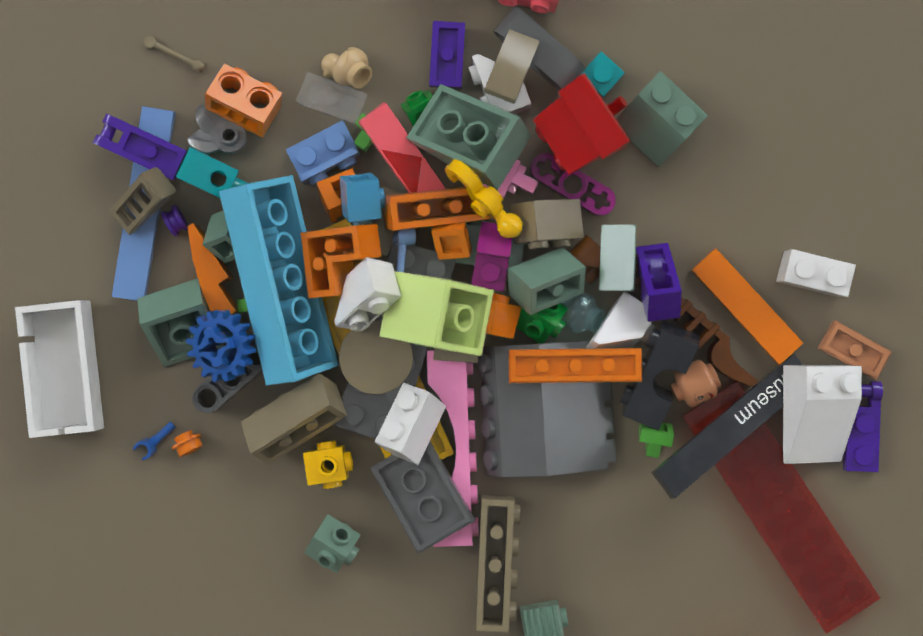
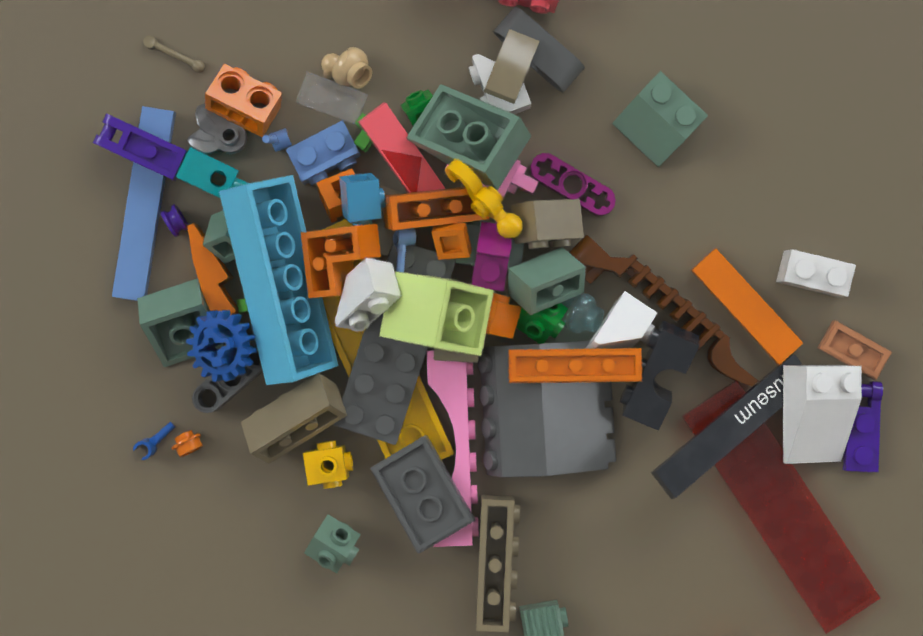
(59, 368): white piece -> none
(157, 189): dark tan slope -> none
(278, 139): none -> medium blue hand
(373, 361): dark tan sticker -> none
(410, 423): white brick -> none
(447, 54): dark purple plate -> none
(581, 126): red piece -> none
(603, 73): teal plate -> none
(617, 257): slope -> none
(656, 439): bright green tile -> none
(658, 282): dark purple arch -> none
(696, 385): nougat head -> none

